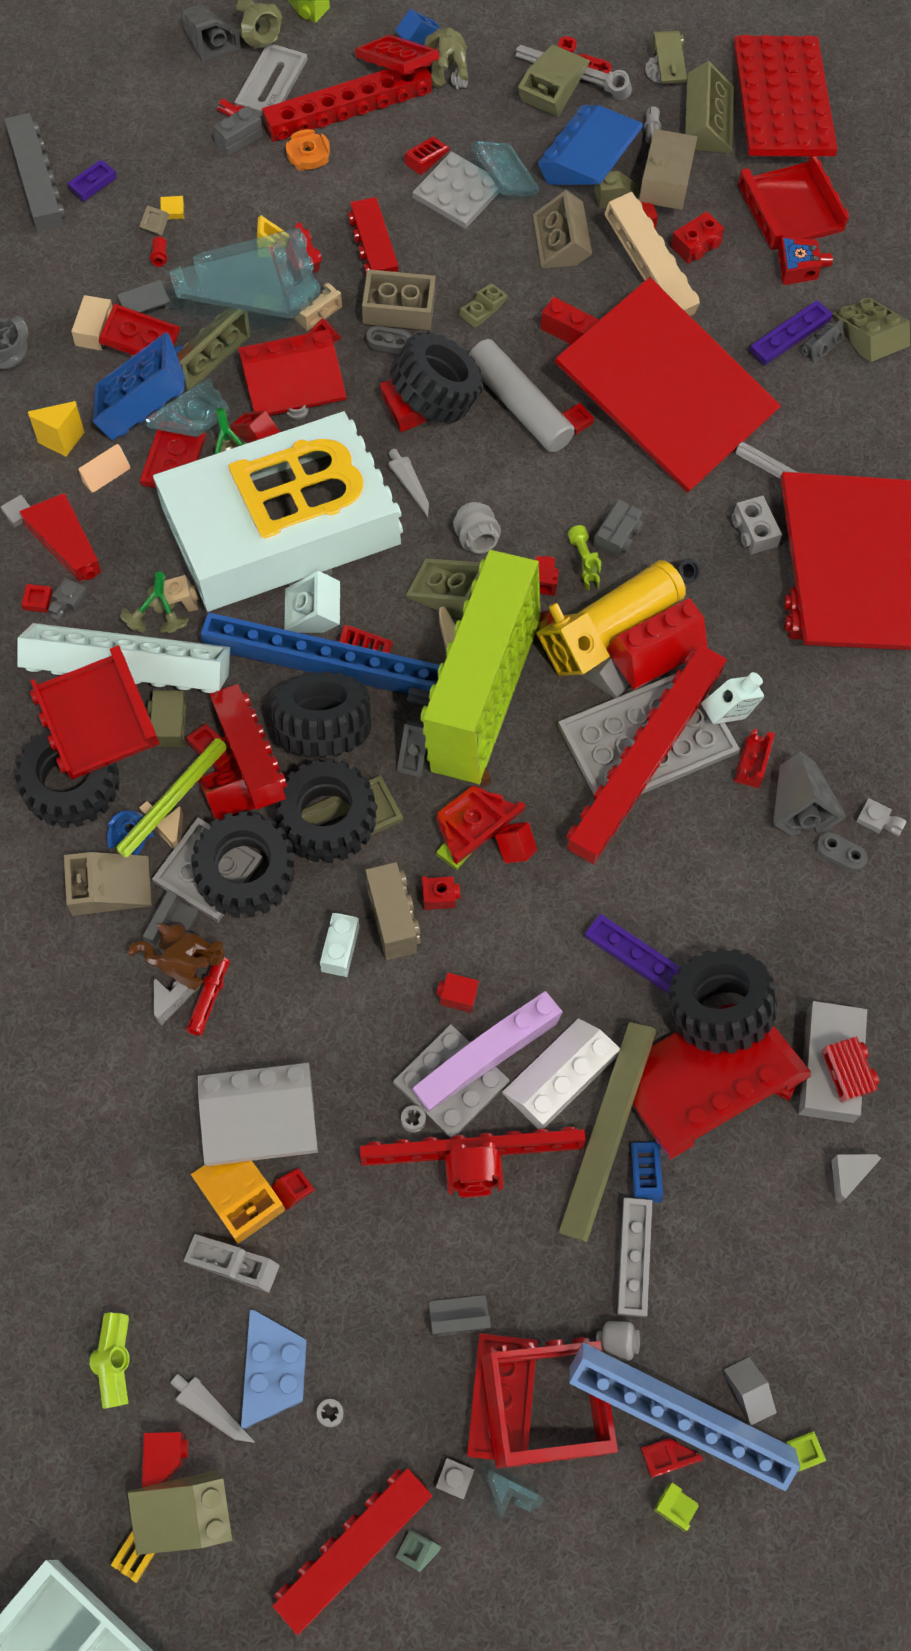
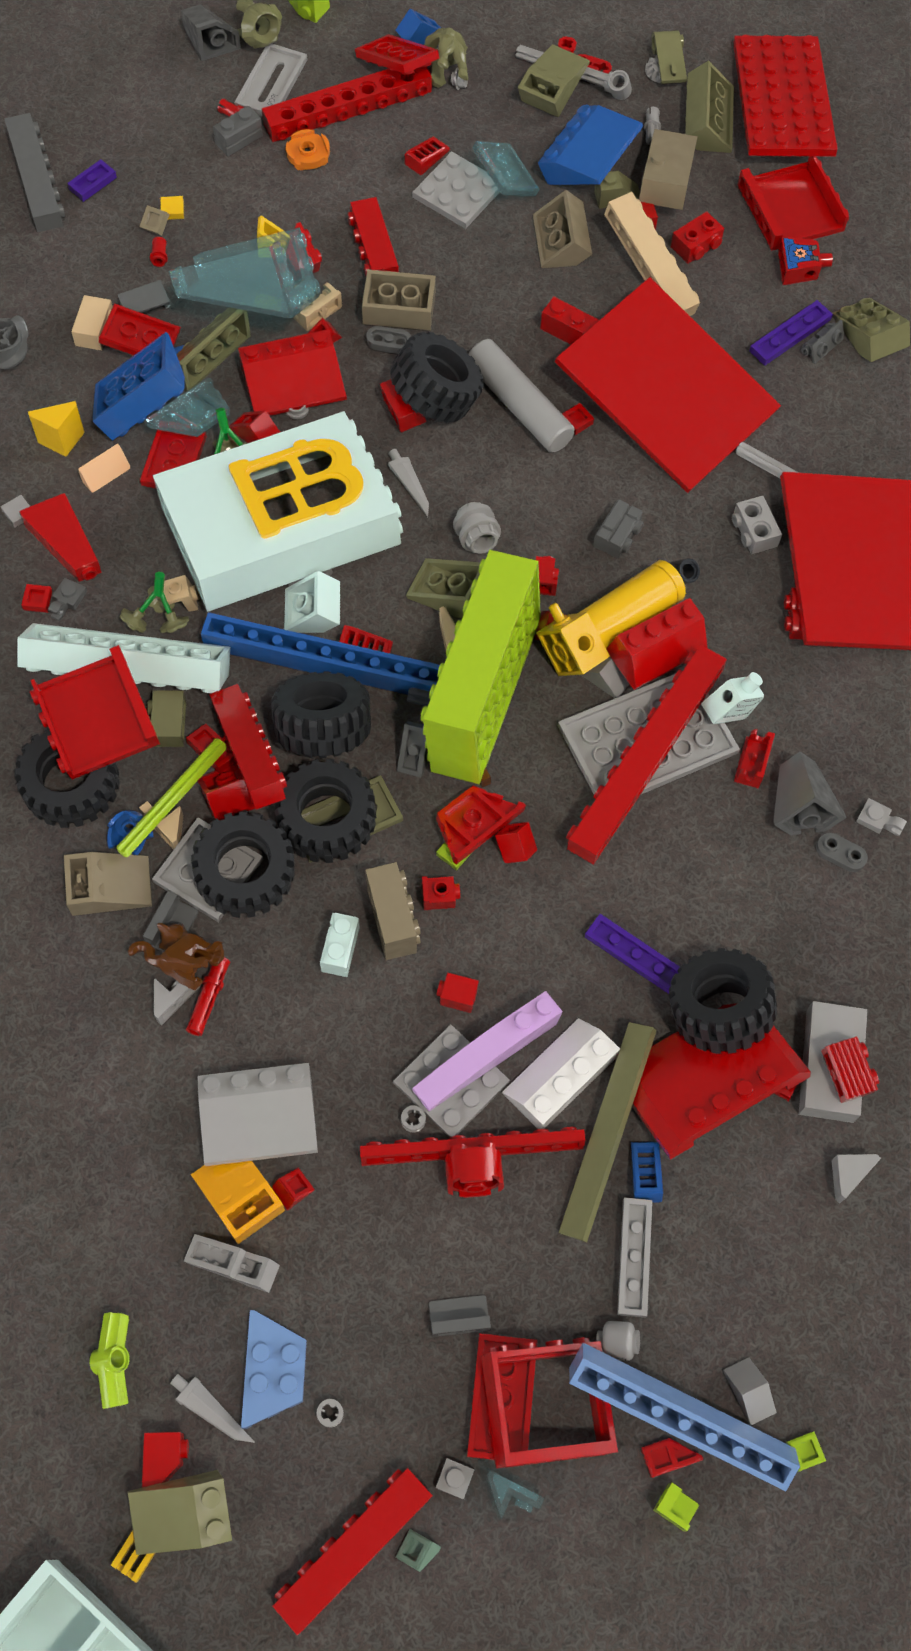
(485, 304): olive slope -> none
(590, 562): lime bar -> none

